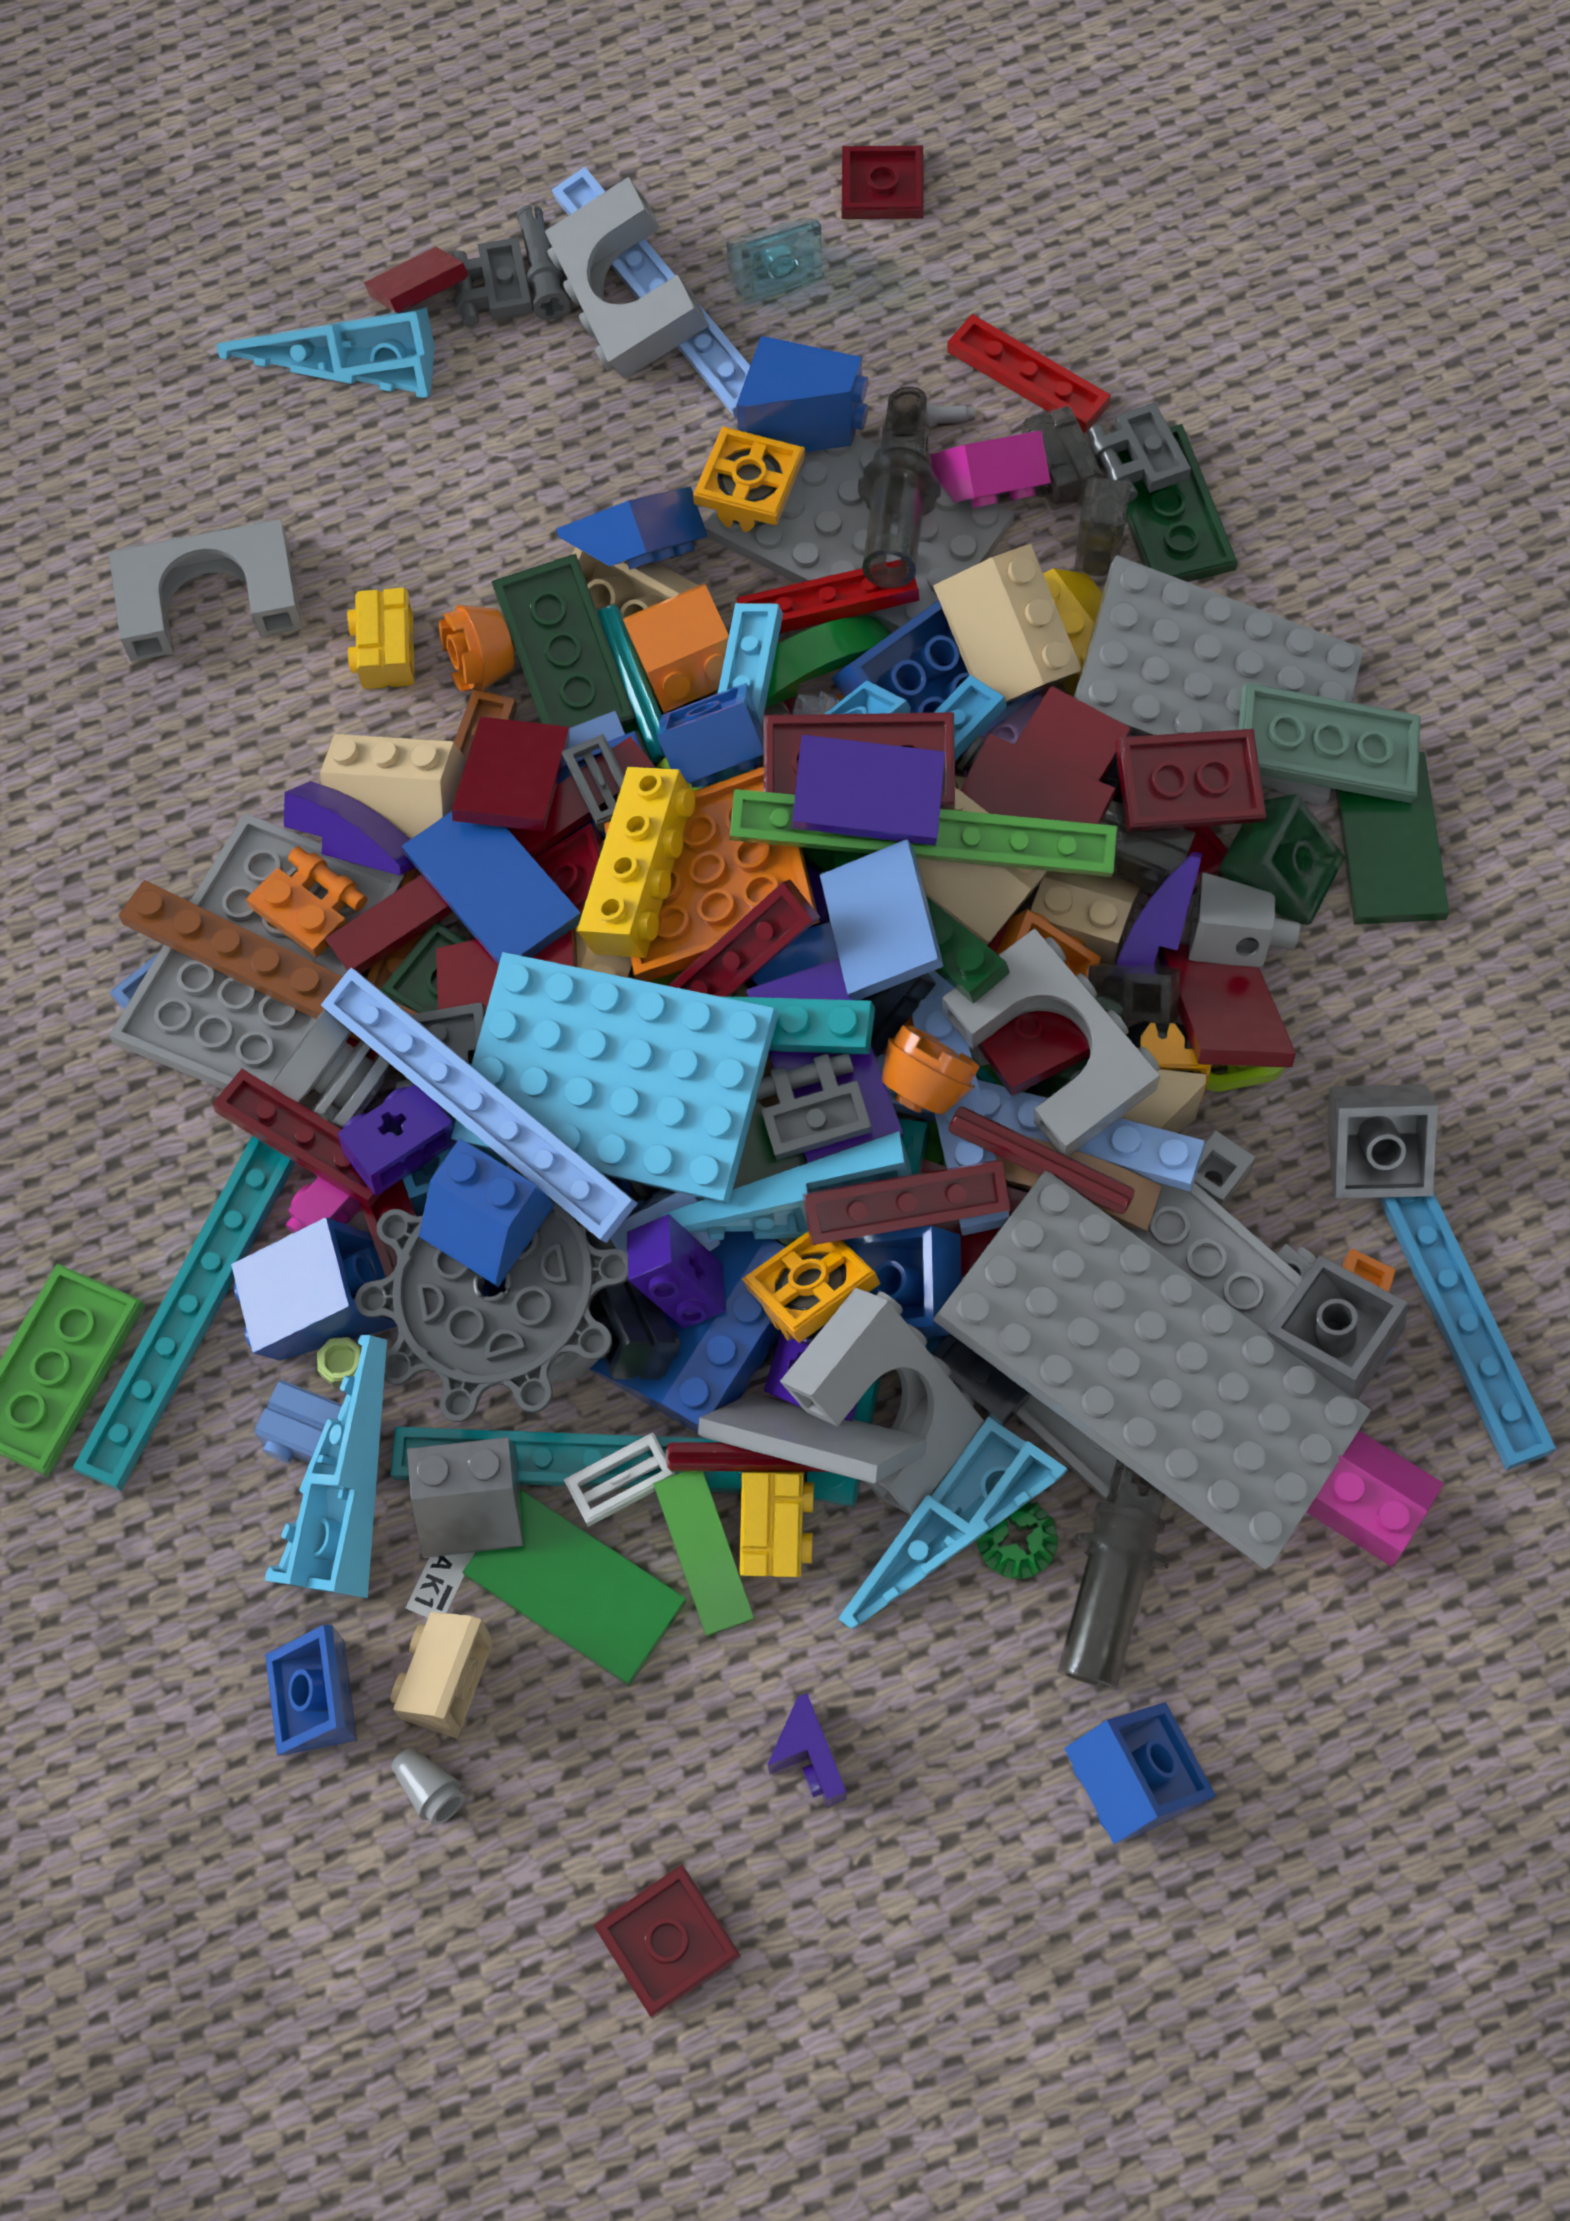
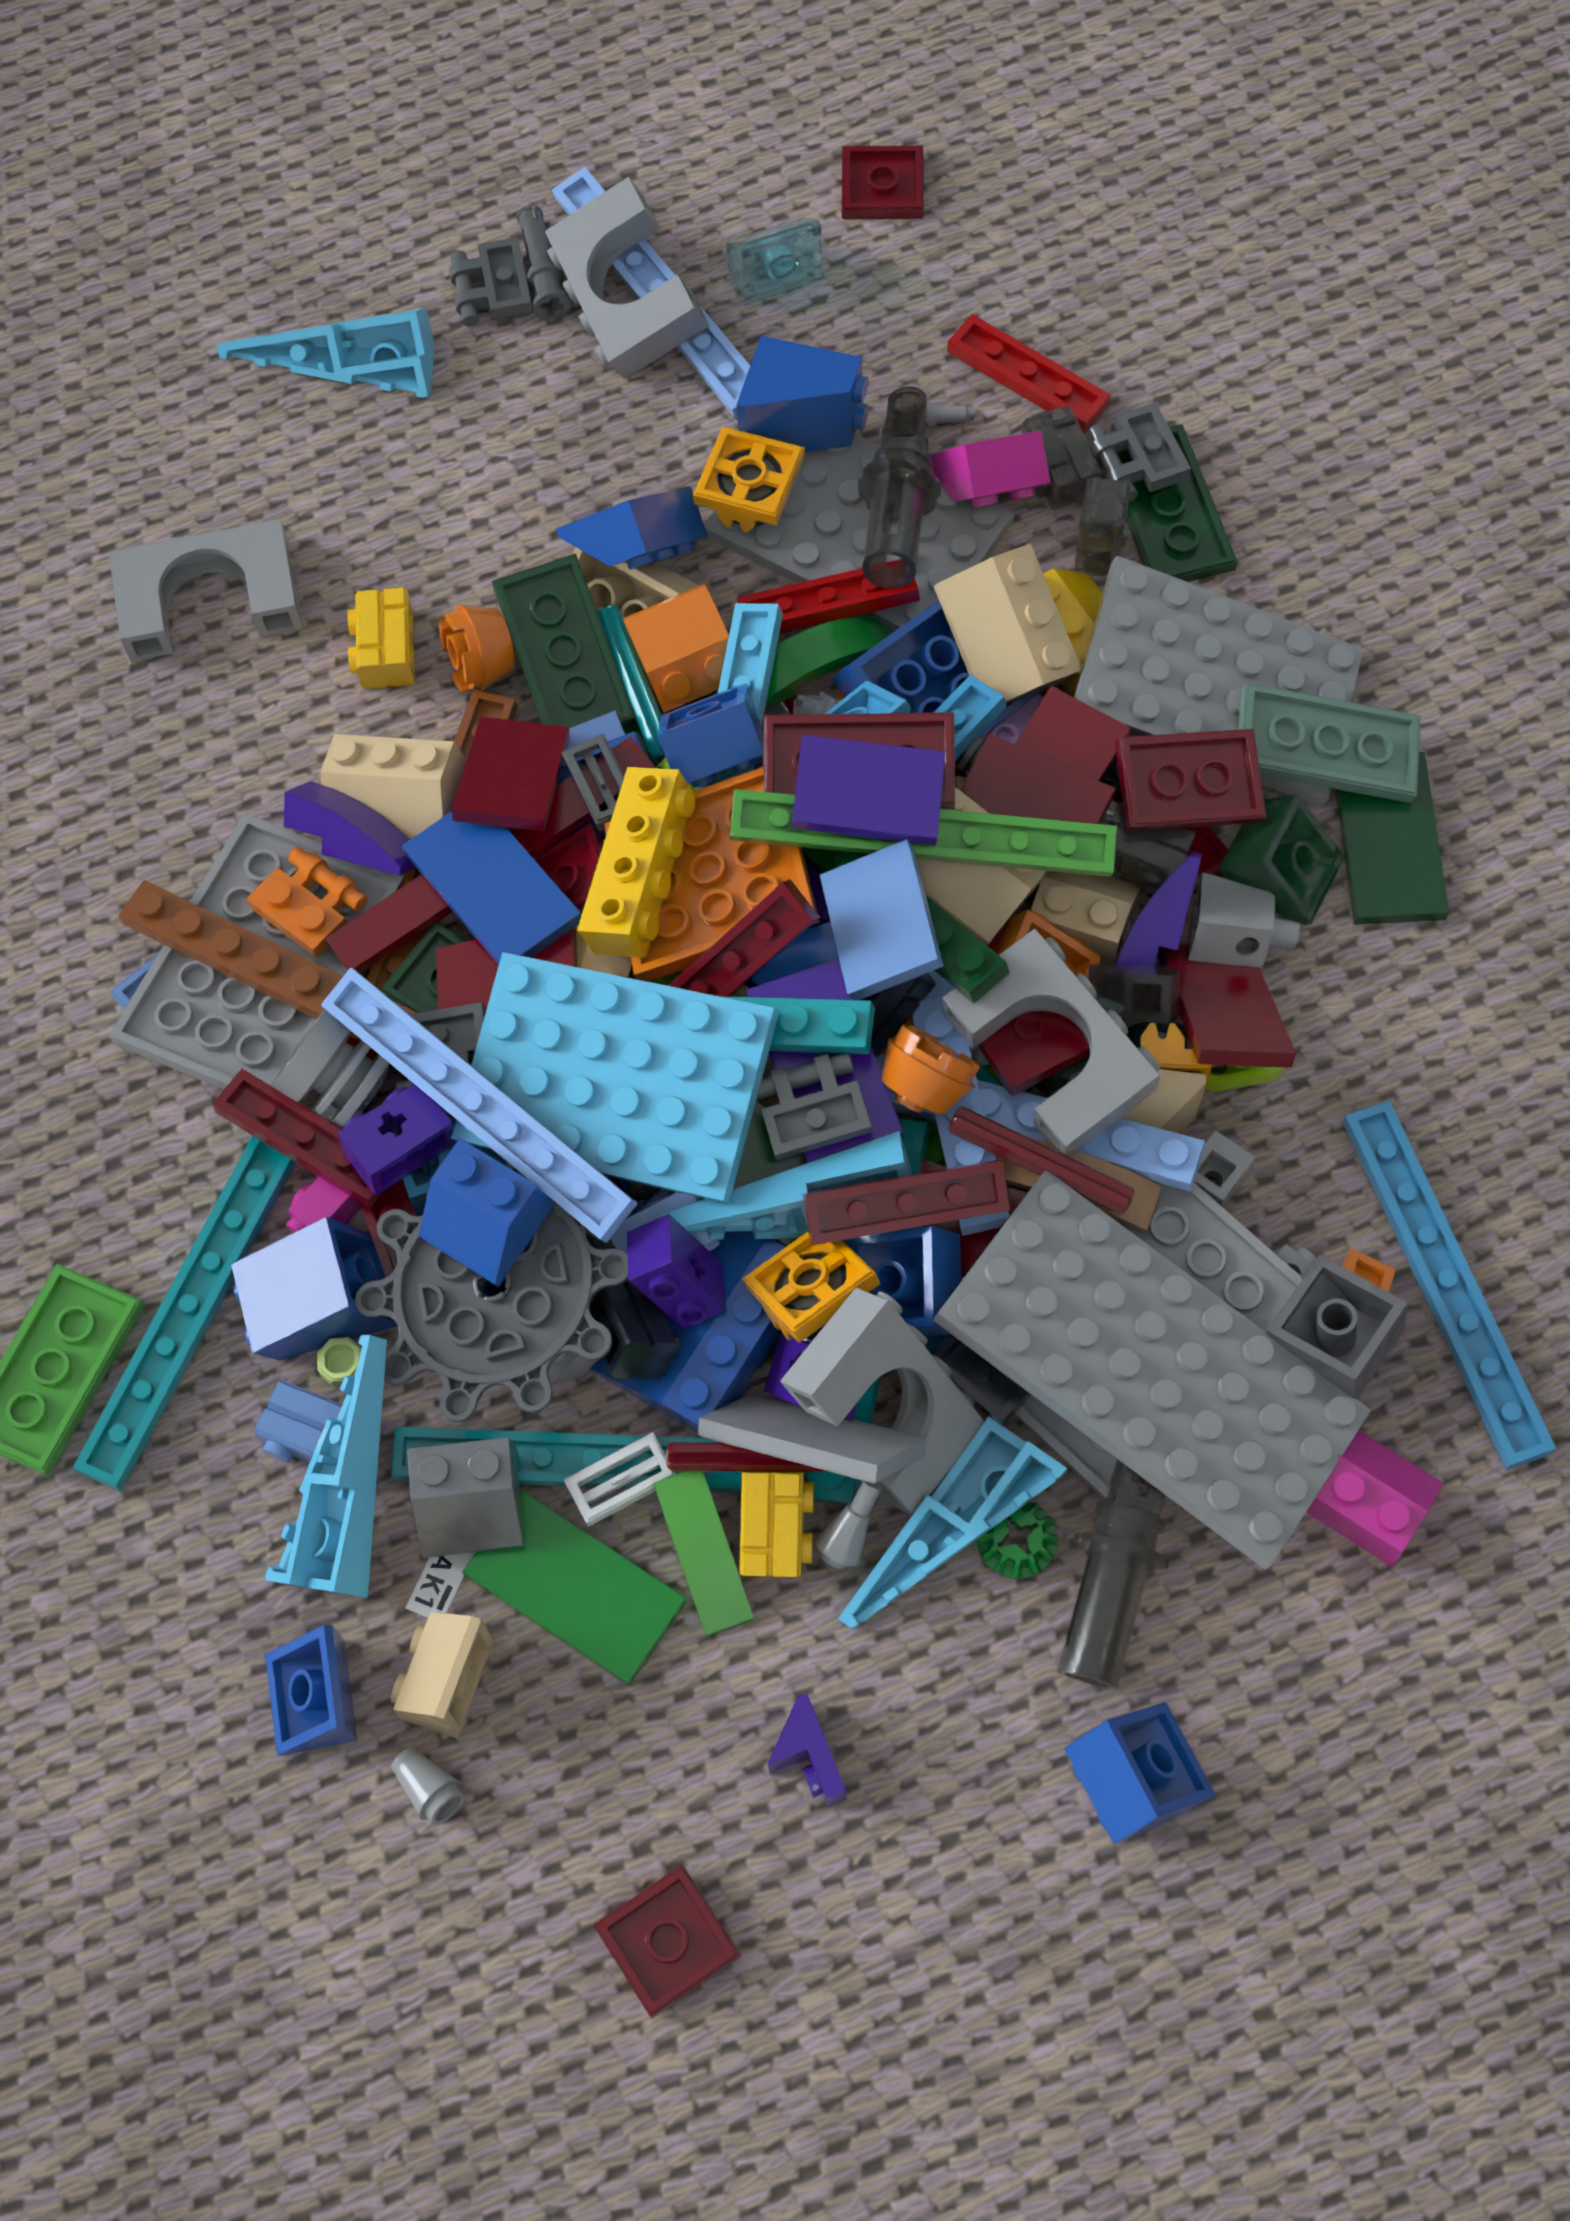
(416, 279): dark red tile -> none
(845, 1536): none -> light grey cone
(1382, 1140): flat silver slope -> none

